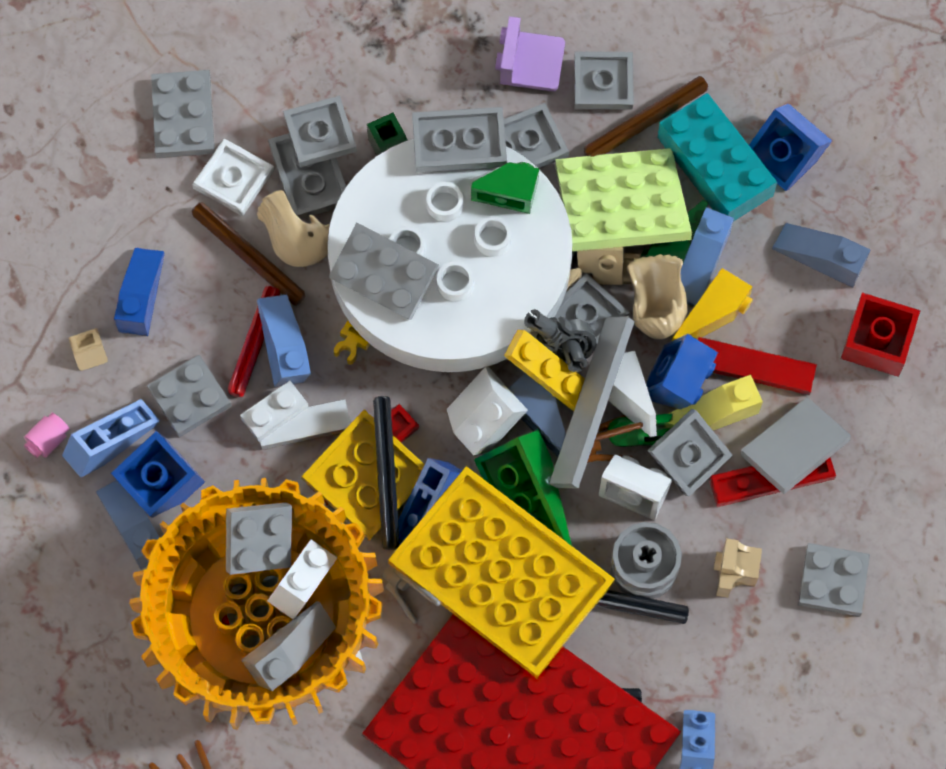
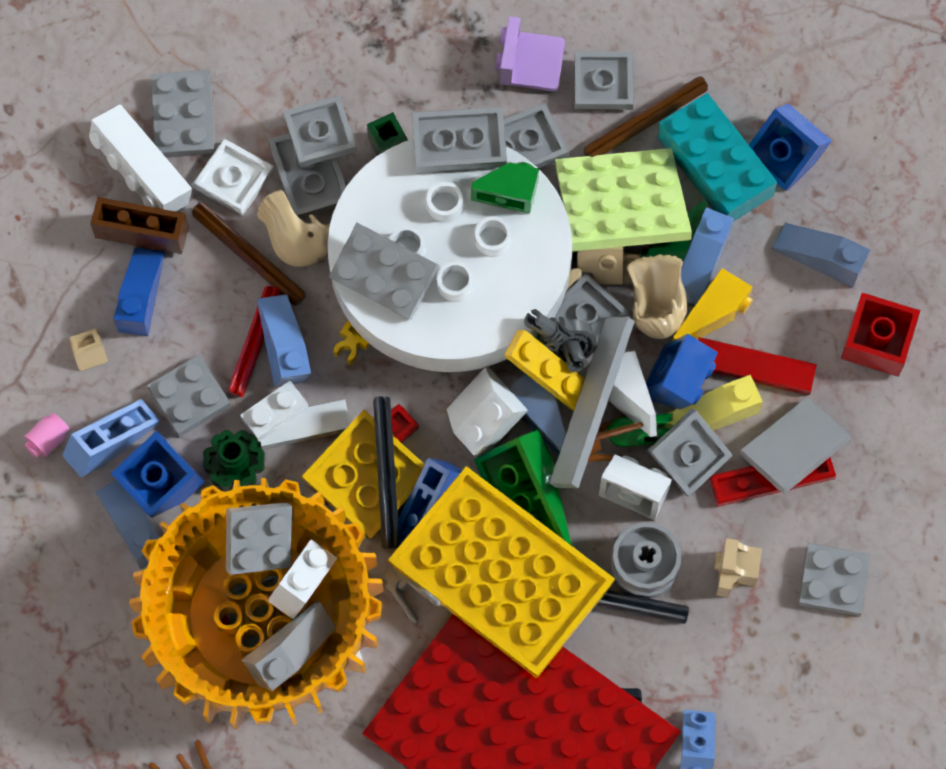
(139, 160): none -> white brick
(139, 225): none -> reddish brown brick
(225, 469): none -> dark green plant

